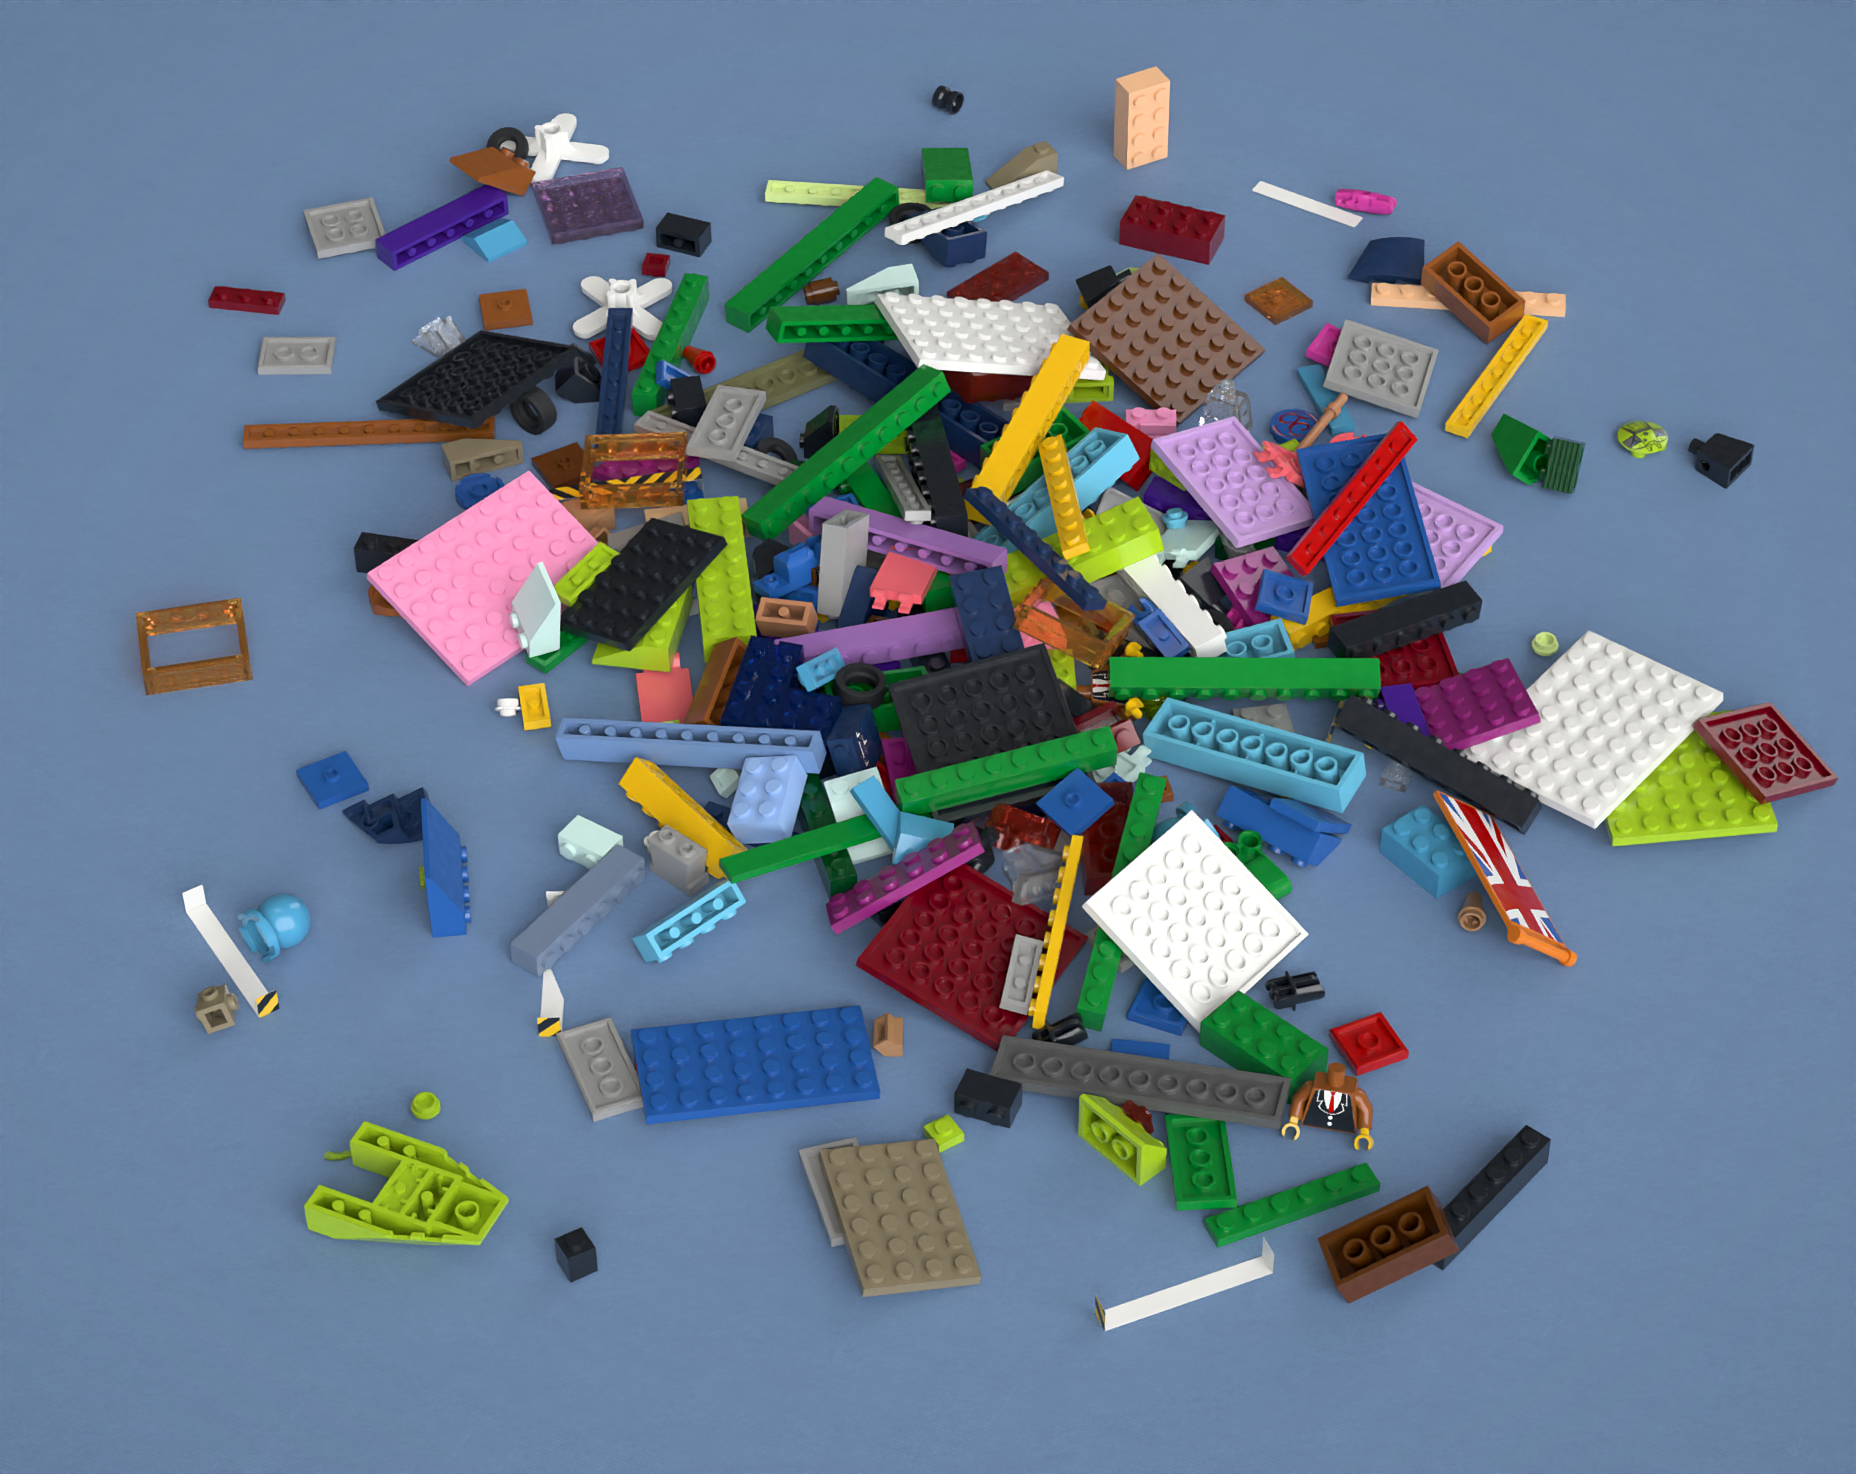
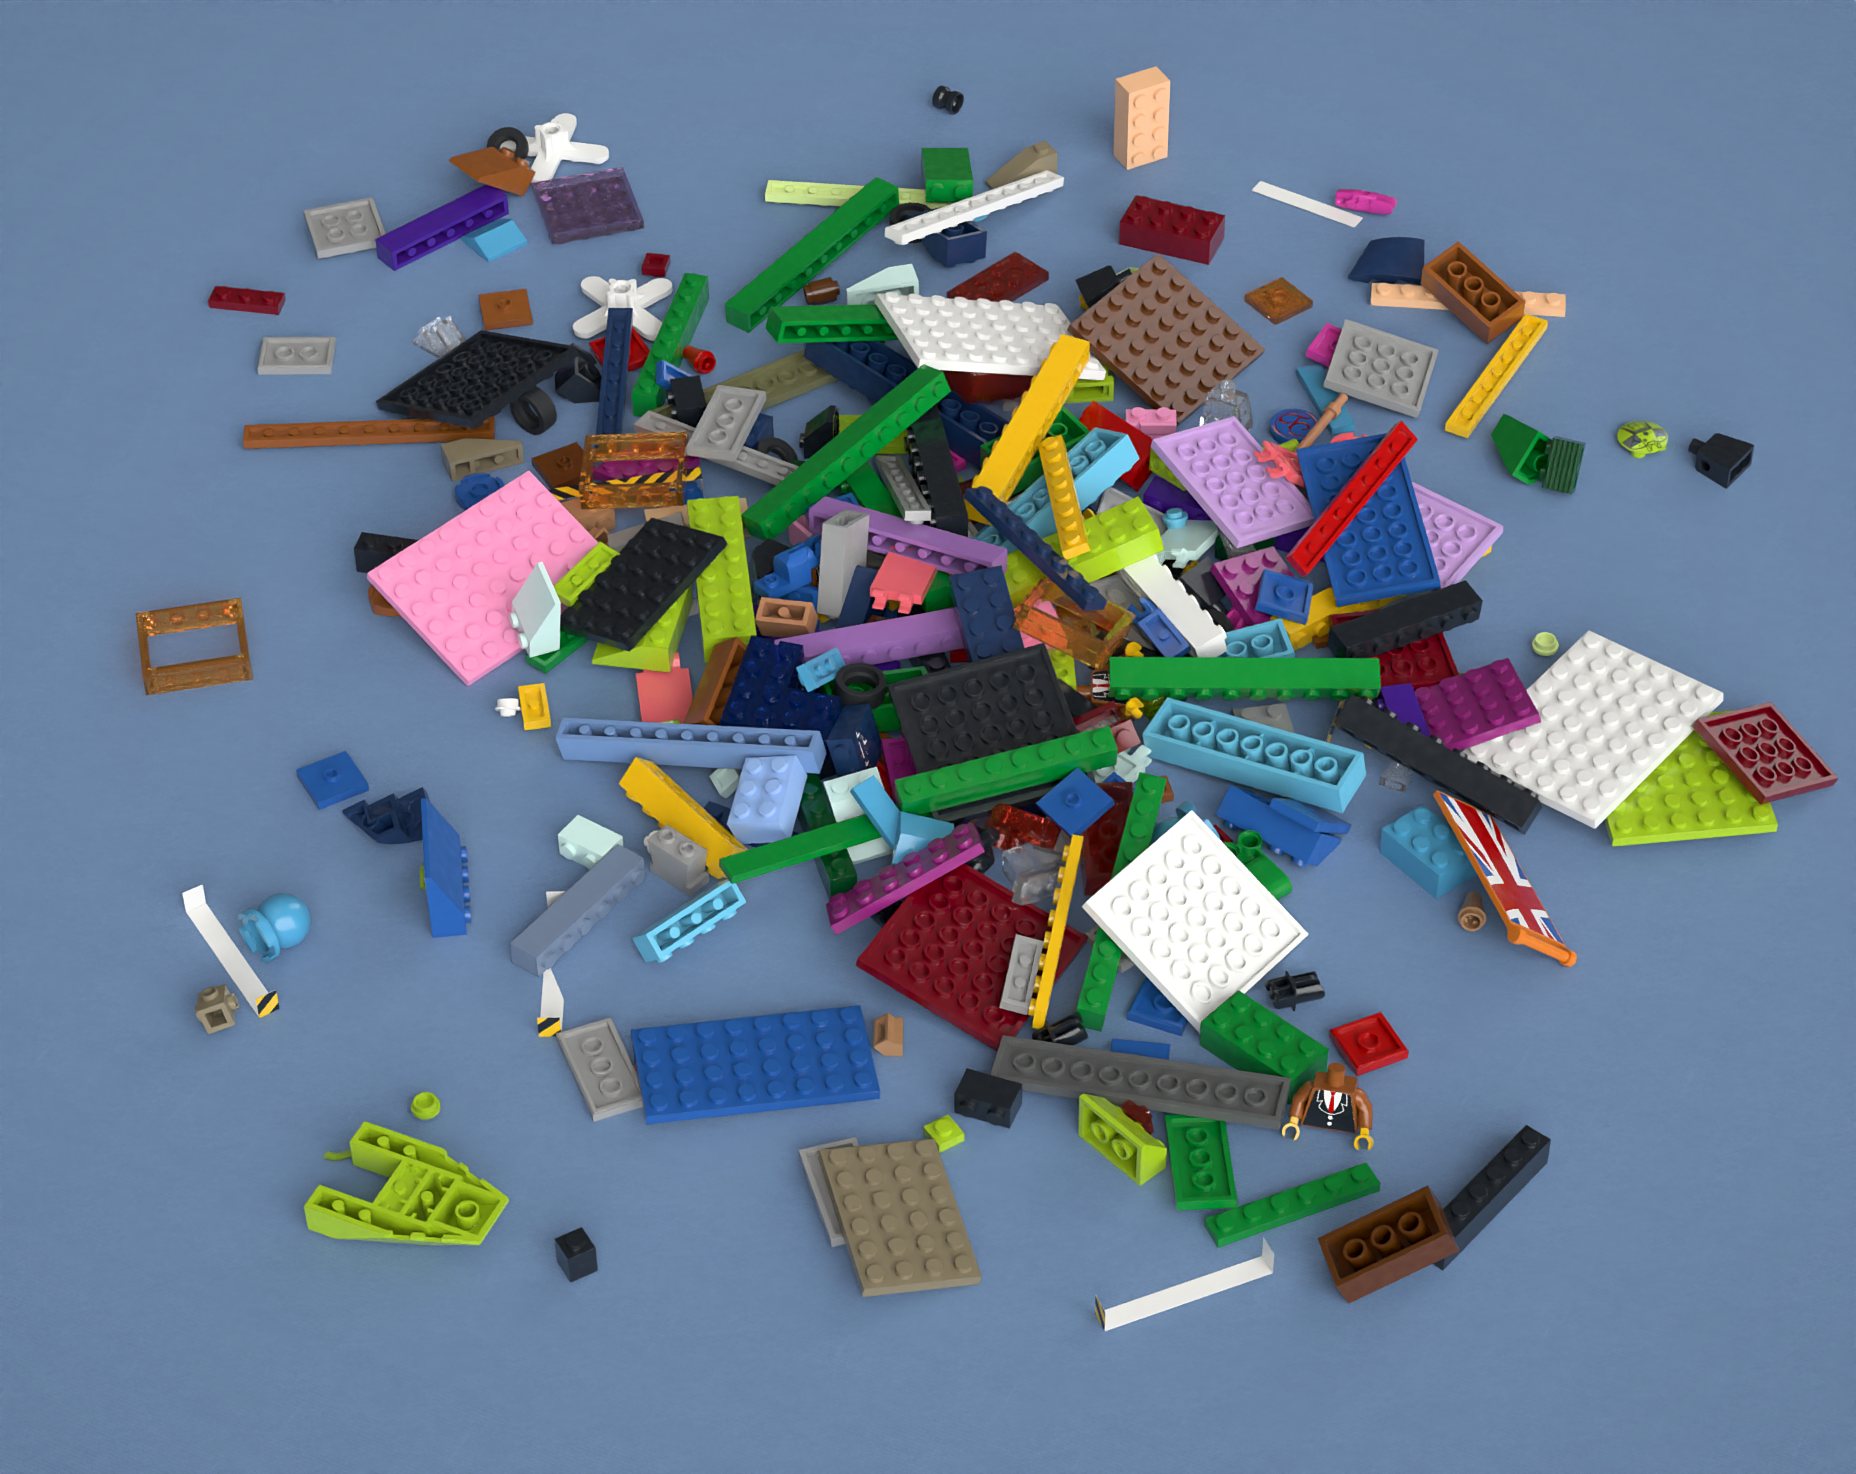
(683, 234): black brick -> none

